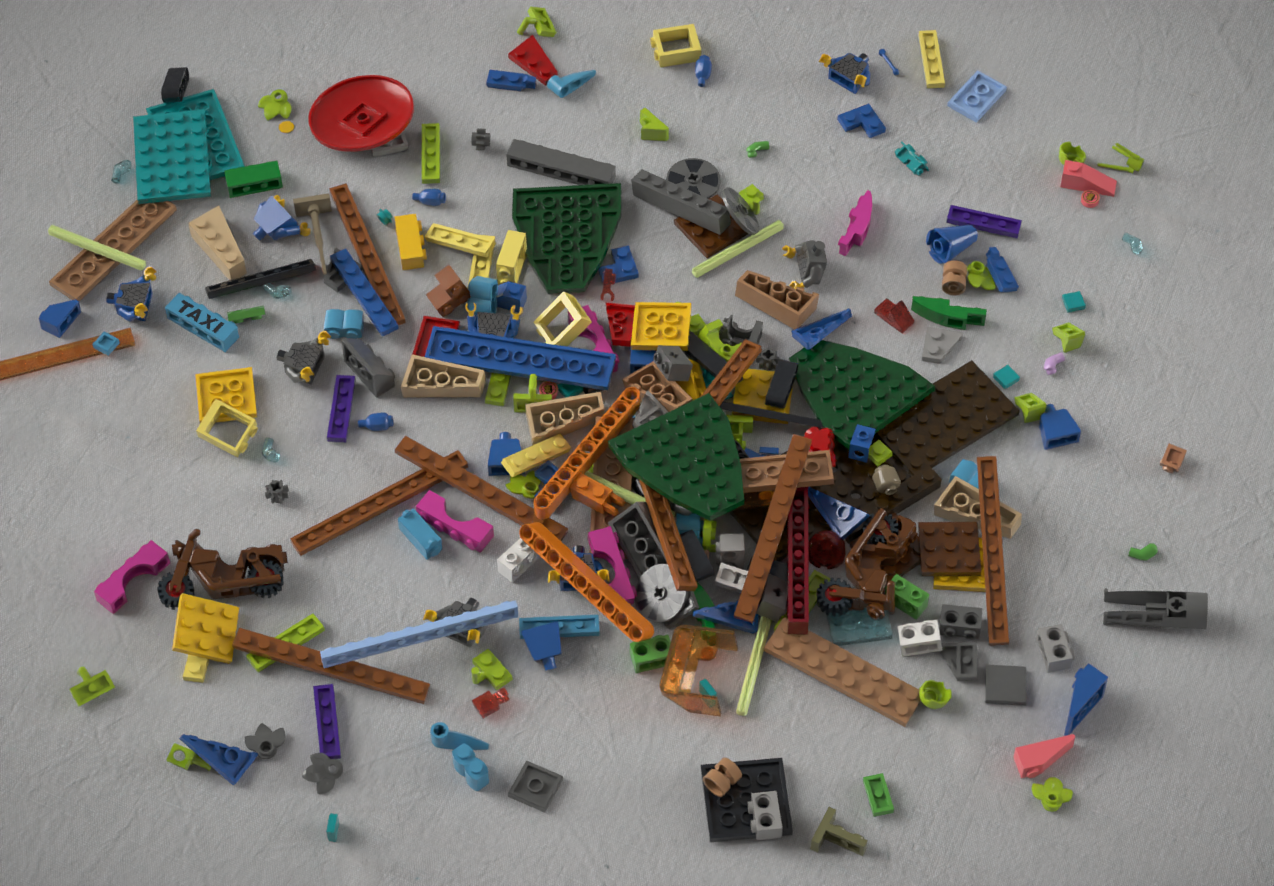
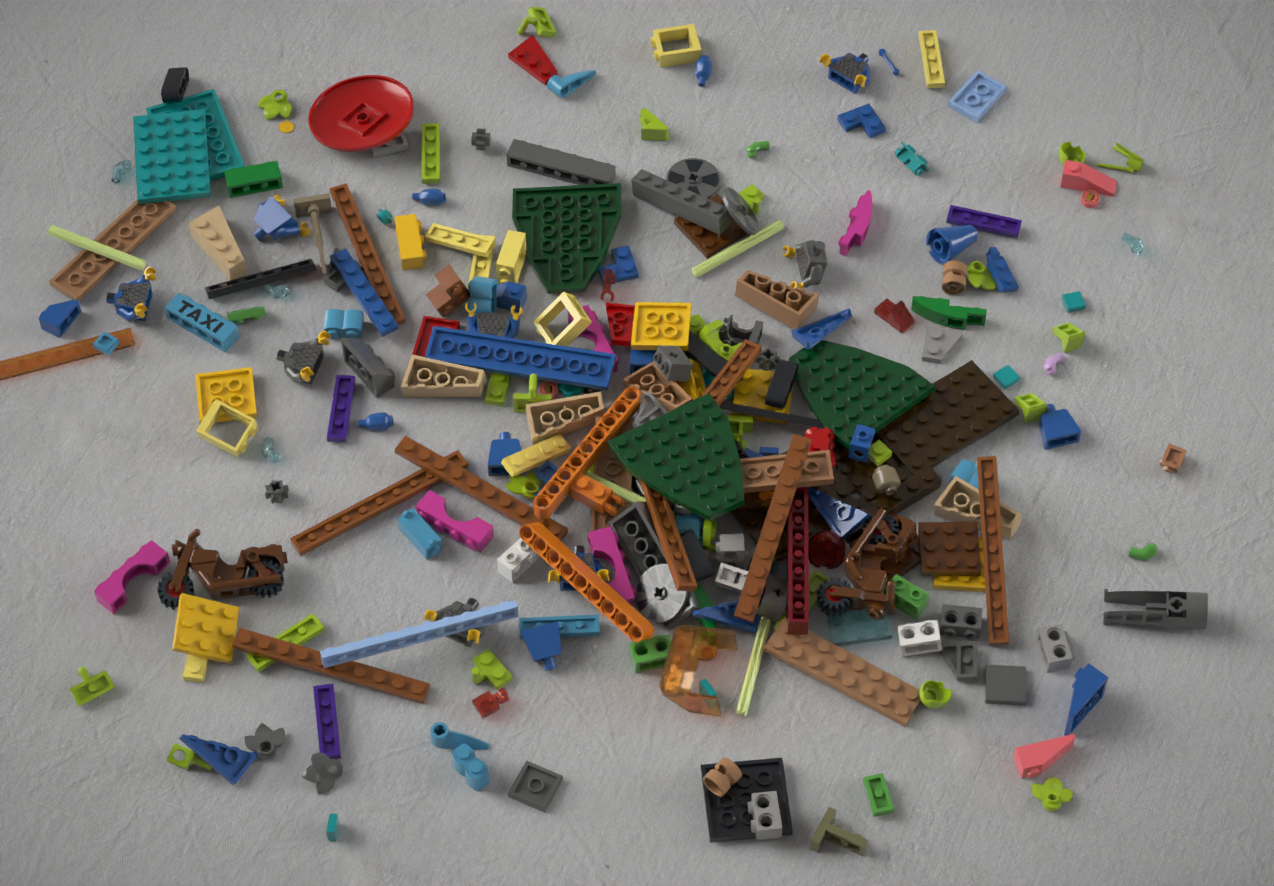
(510, 80): blue hinge -> none

